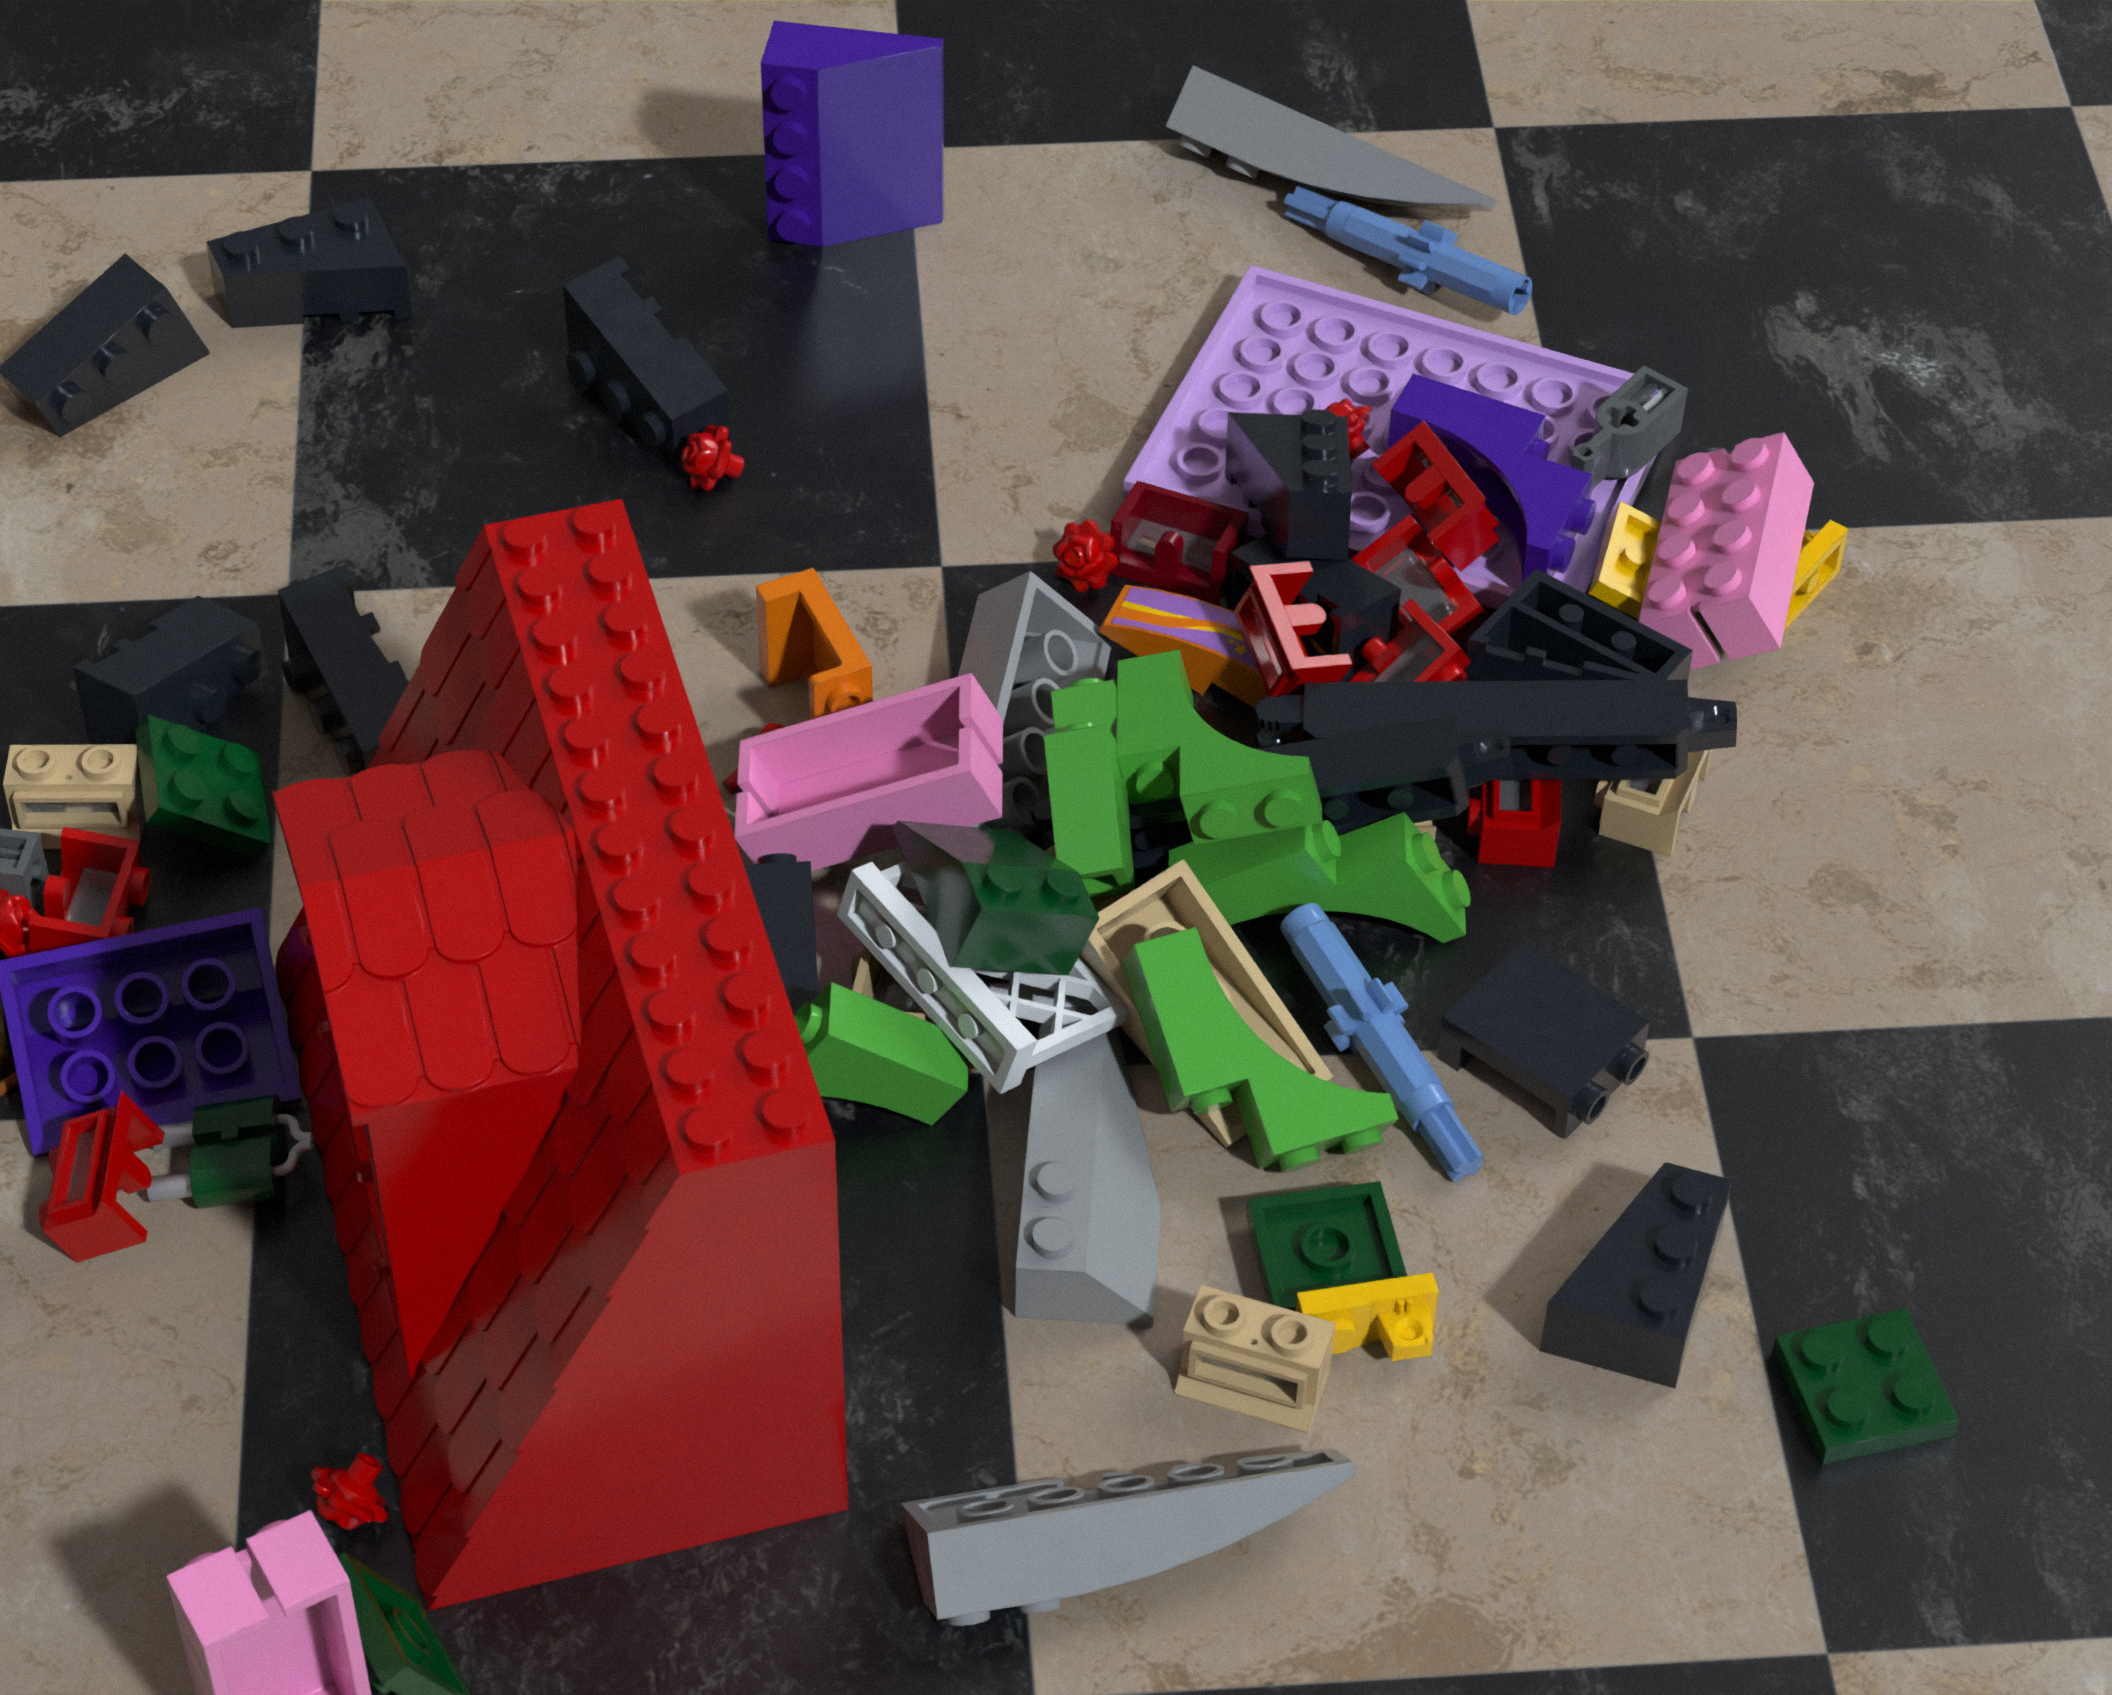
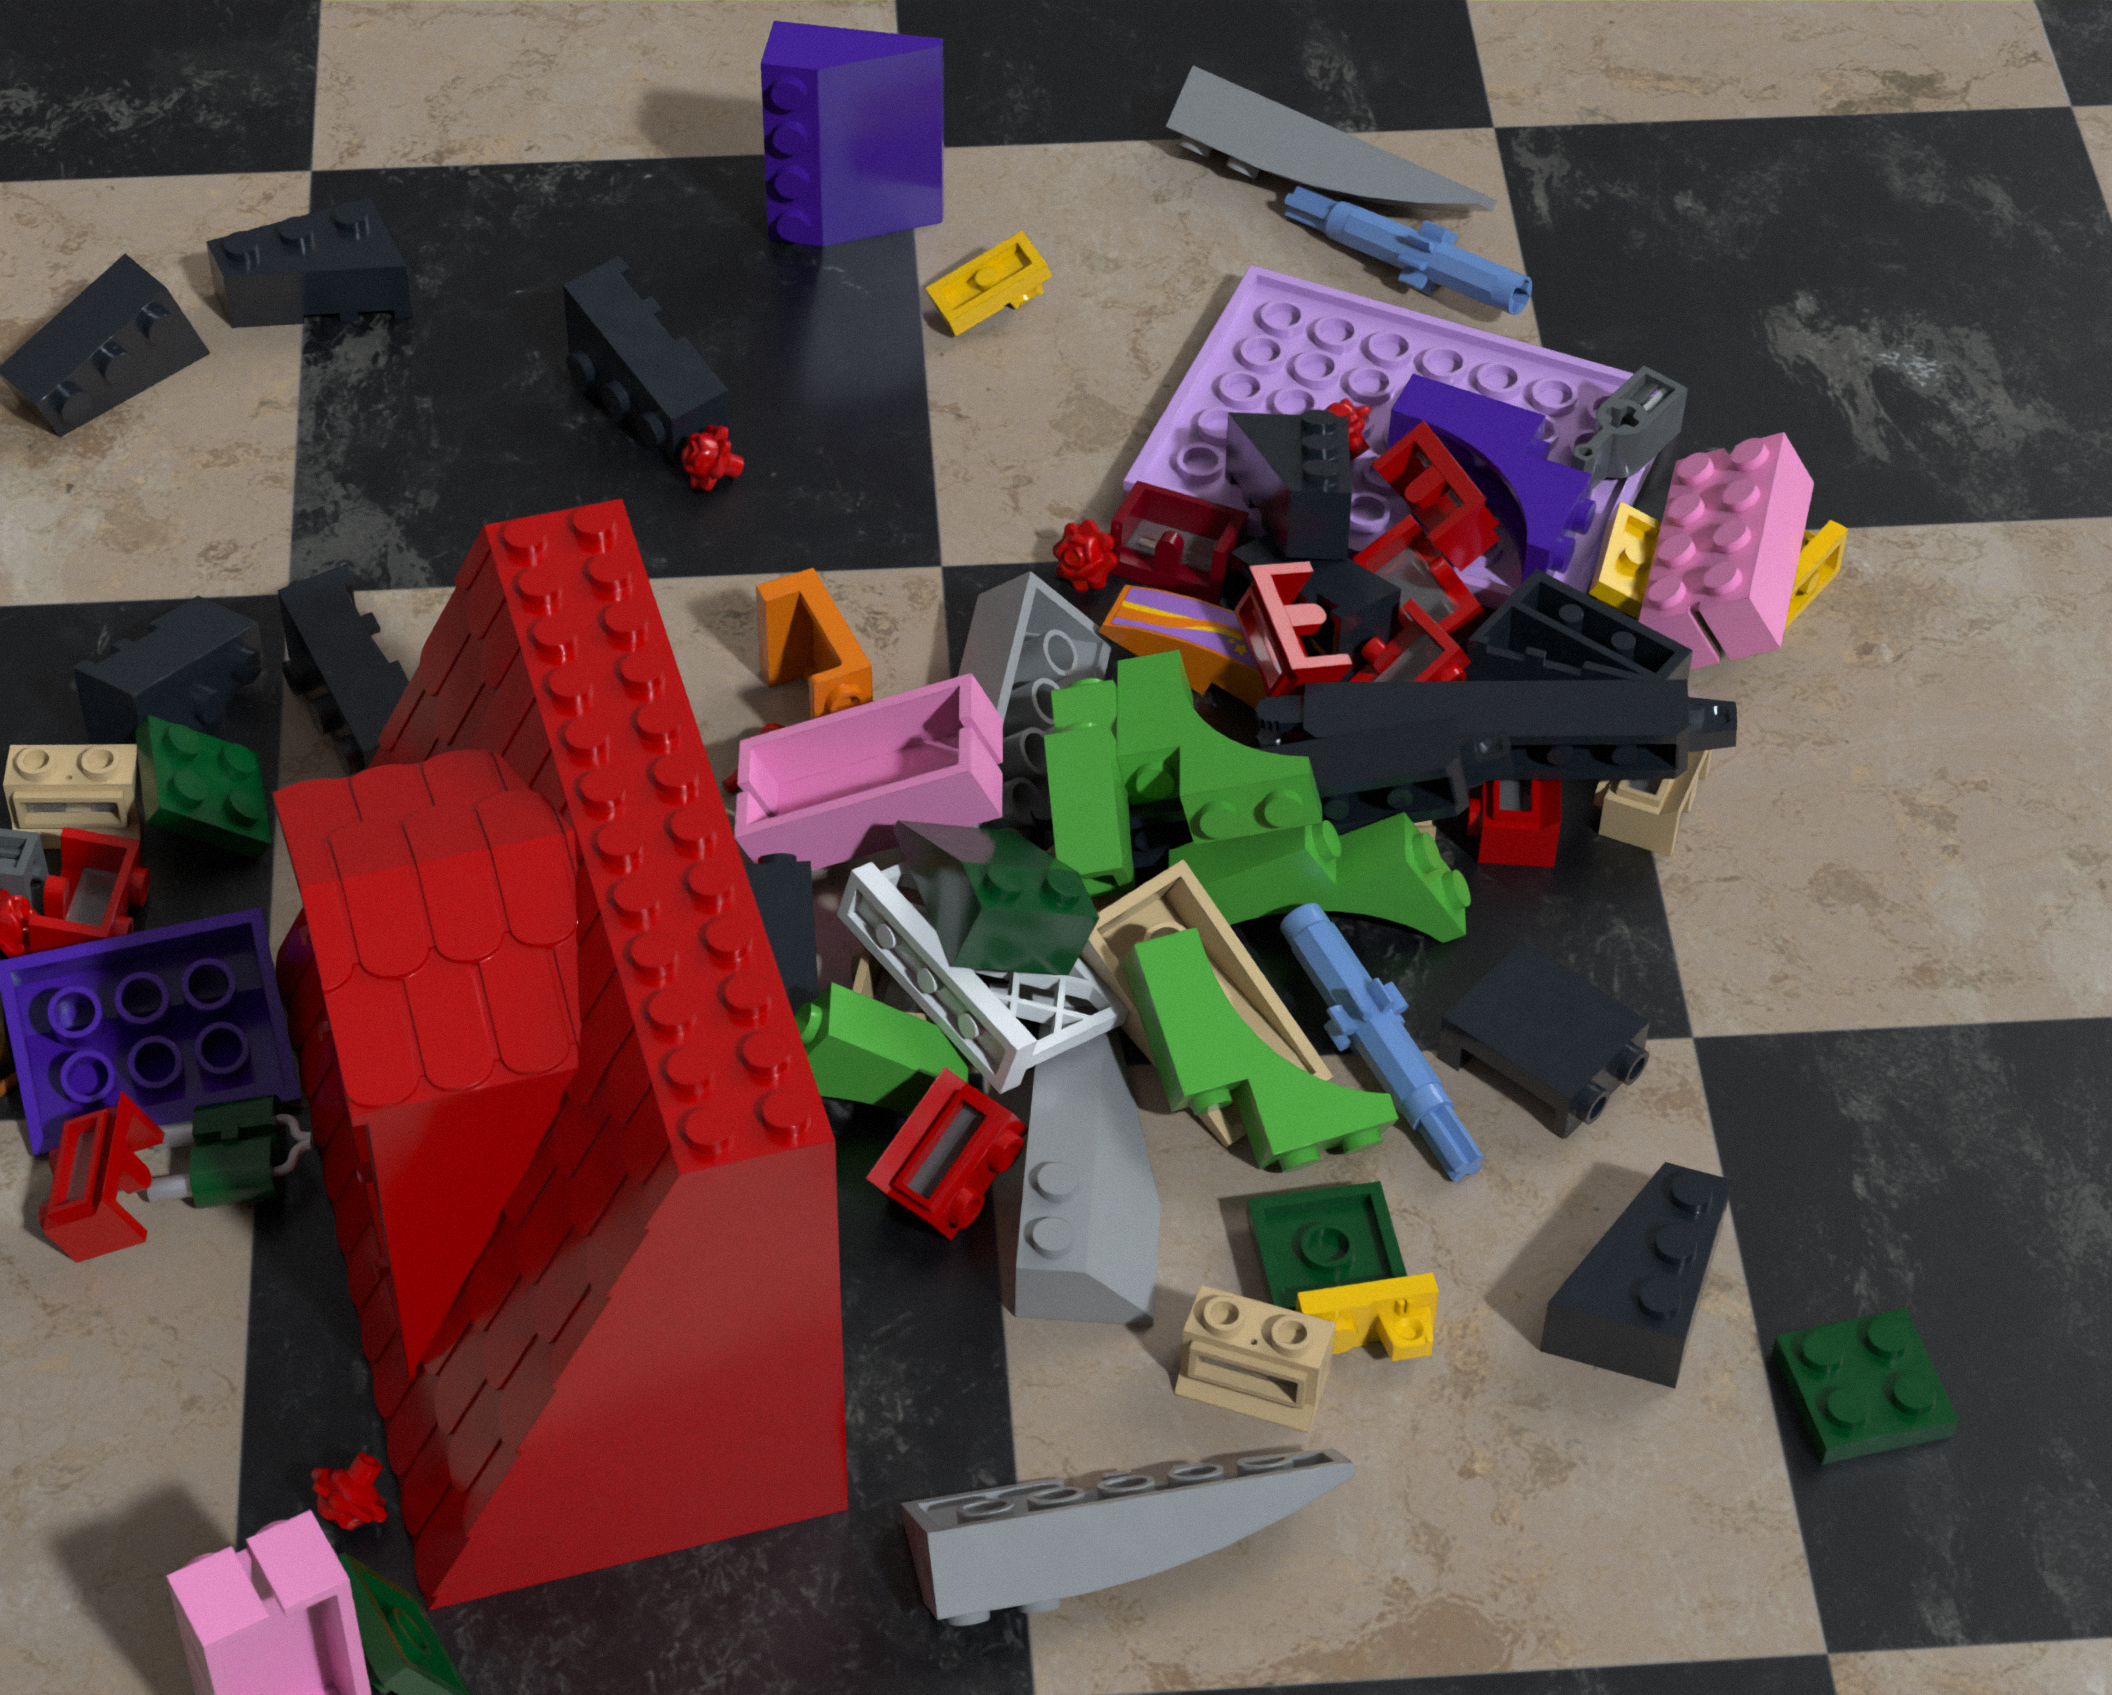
(948, 1154): none -> red window
(983, 286): none -> yellow hinge

